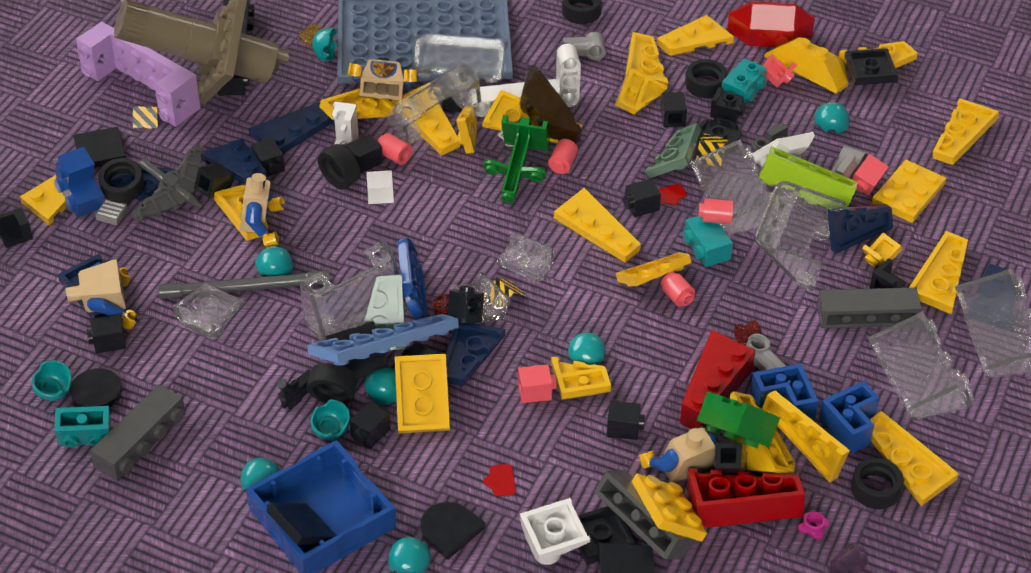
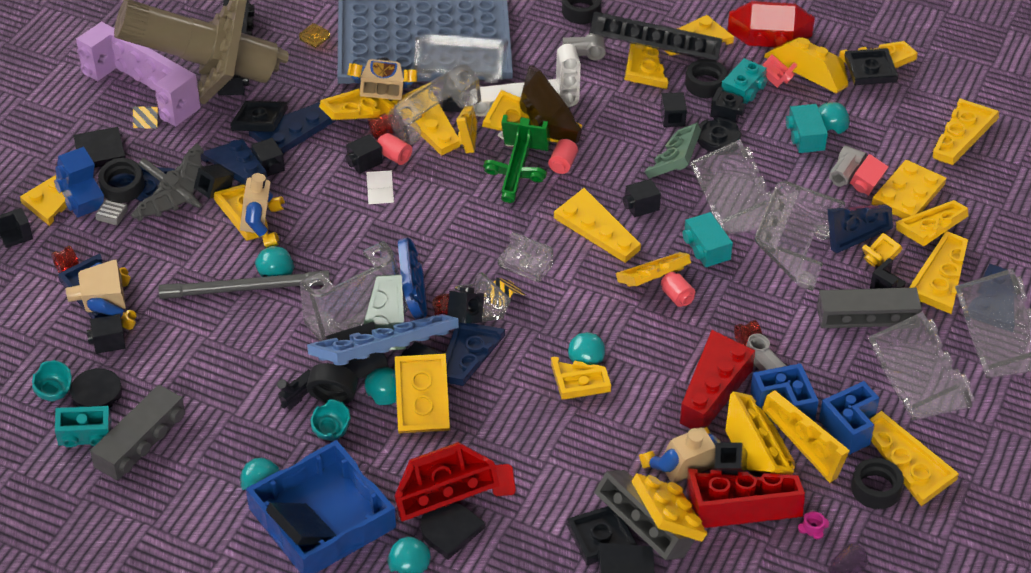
(64, 259): none -> clear red wheel
(207, 310): clear slope -> none
(259, 116): none -> black tile
(324, 44): teal hair -> none
(339, 166): black tyre -> none
(345, 122): white hinge -> none
(369, 425): black brick -> none
(380, 126): none -> clear red wheel
(443, 479): none -> red wedge
(535, 383): coral brick -> none
(553, 531): white slope -> none
(624, 420): black brick -> none
(638, 91): yellow wing -> none
(655, 36): none -> black brick
(672, 194): red sticker -> none
(710, 143): sticker -> none
(716, 211): coral brick -> none
(737, 420): green wedge -> none
(772, 134): dark grey plate -> none
(783, 166): lime brick -> none
(793, 145): white slope -> none
(807, 128): none -> teal brick
(933, 222): none -> yellow wing

